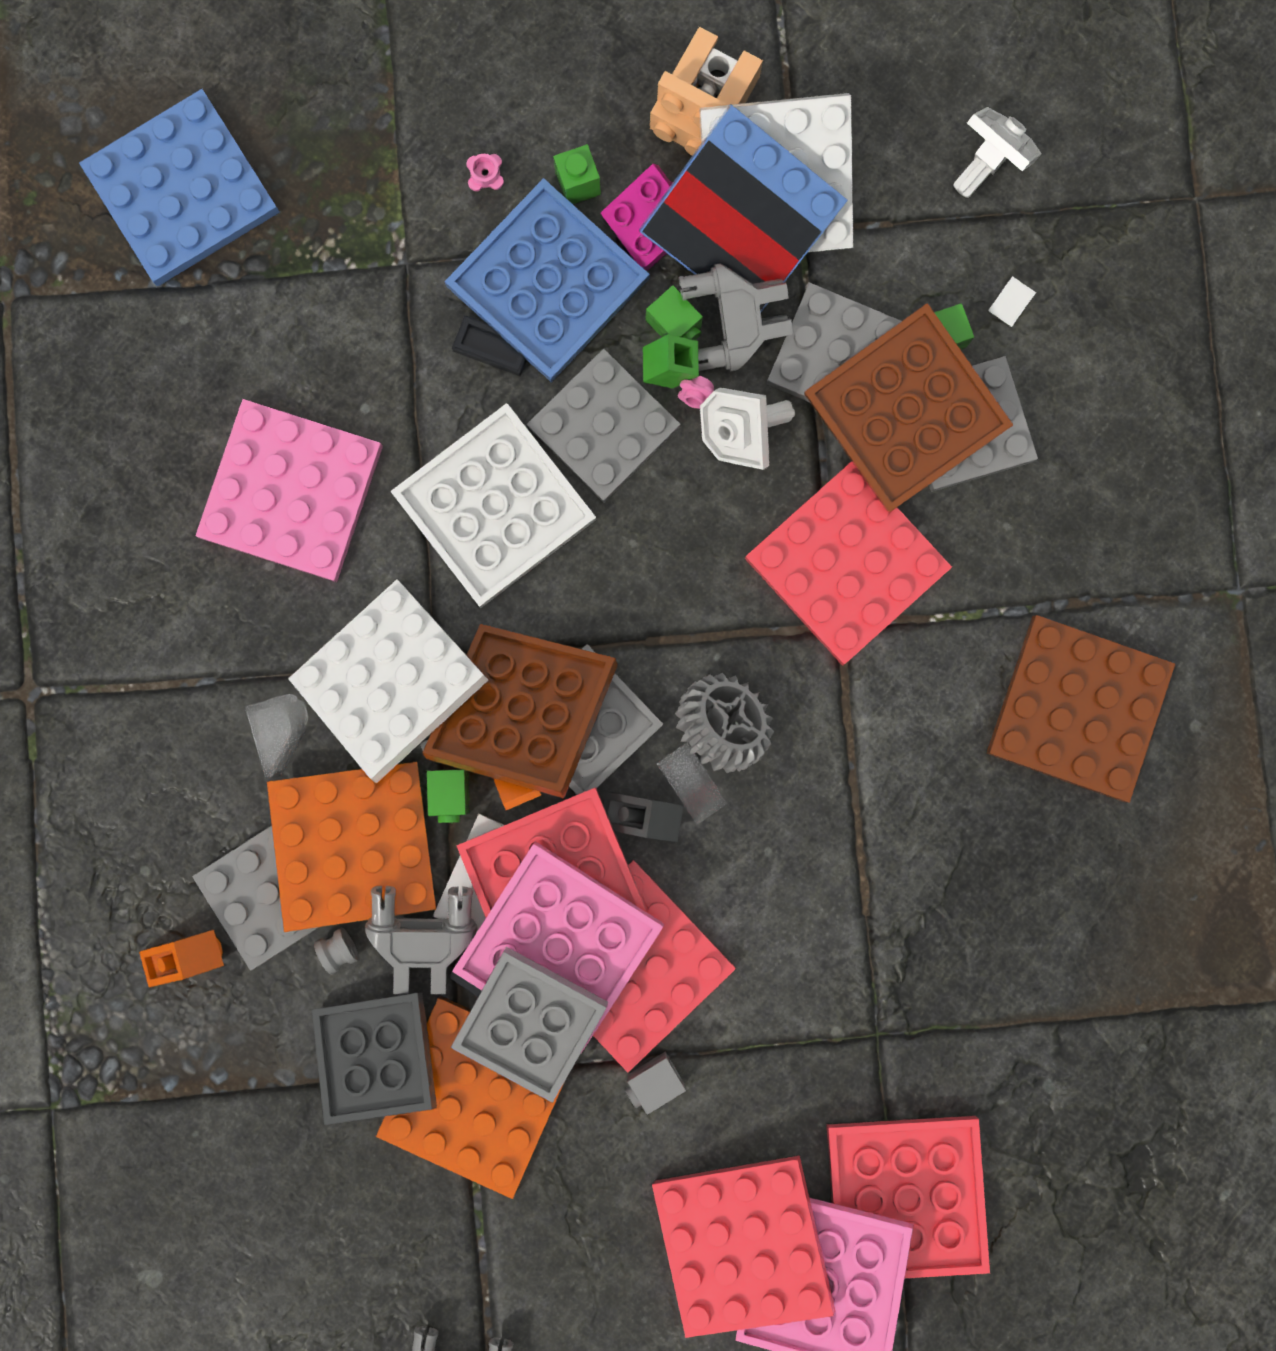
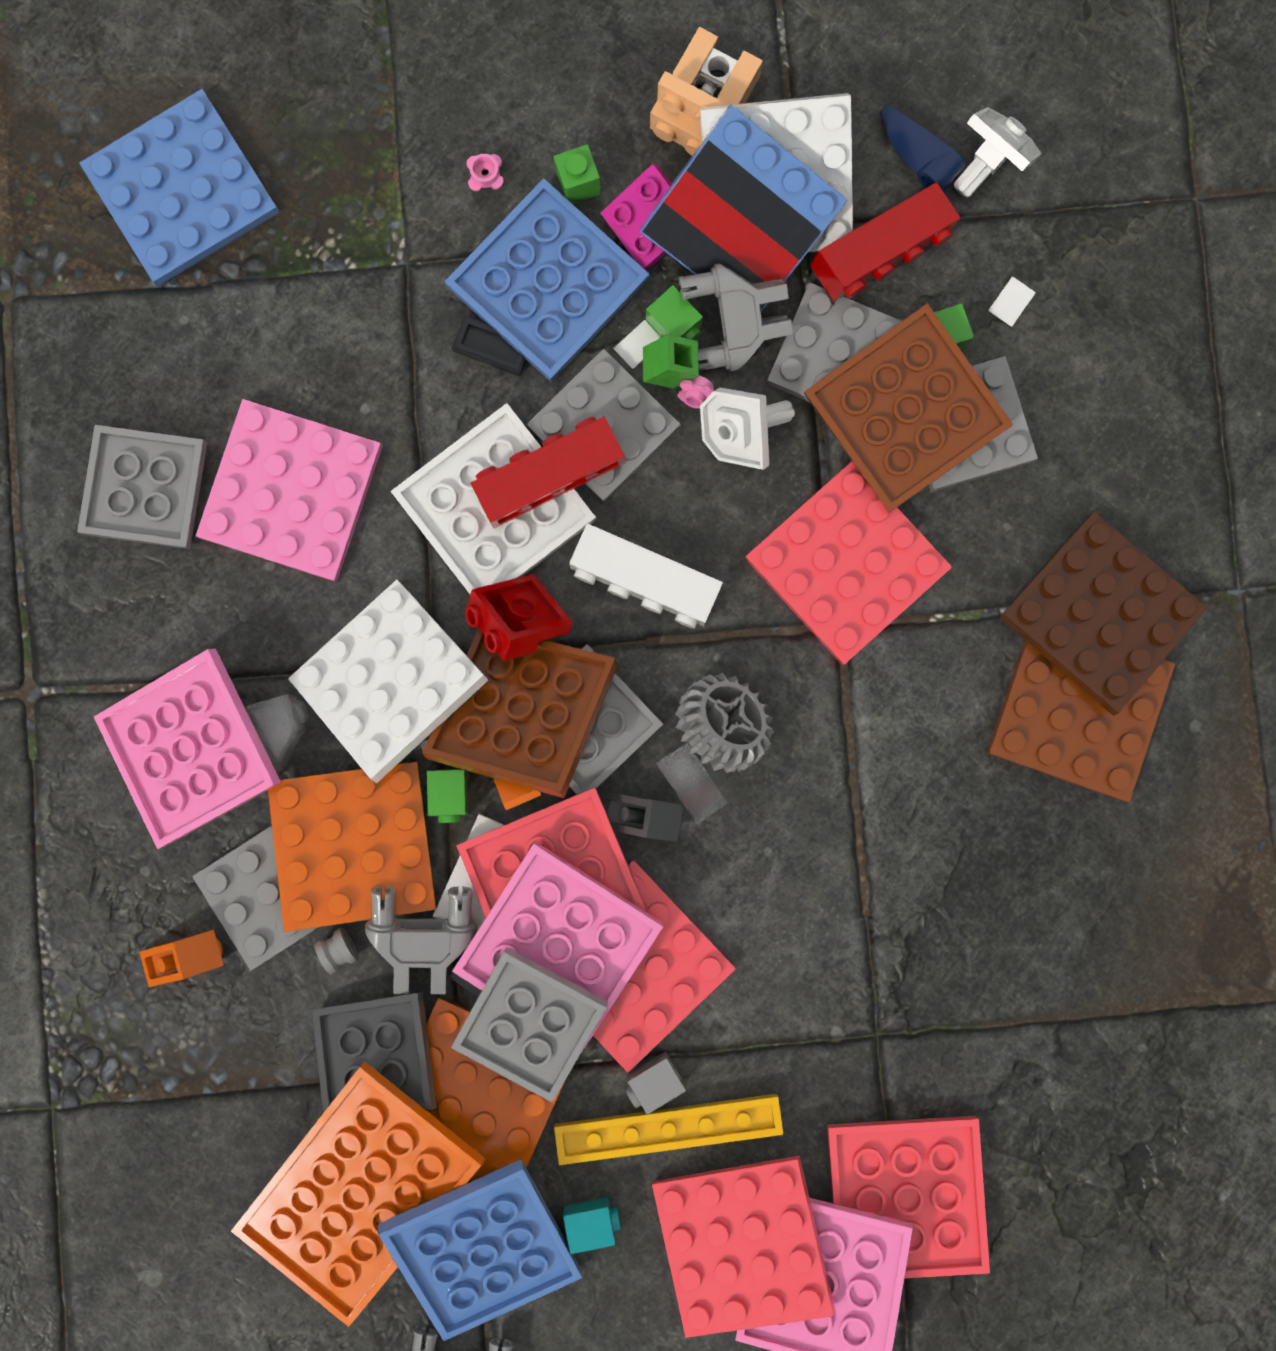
(142, 487): none -> light grey plate
(187, 748): none -> bright pink plate
(353, 1169): none -> orange plate
(480, 1250): none -> medium blue plate
(516, 616): none -> red plate
(548, 471): none -> red brick
(591, 1225): none -> teal brick
(632, 345): none -> white sticker
(645, 576): none -> white brick
(668, 1129): none -> yellow plate
(885, 242): none -> red brick
(921, 149): none -> dark blue piece
(1103, 613): none -> reddish brown plate

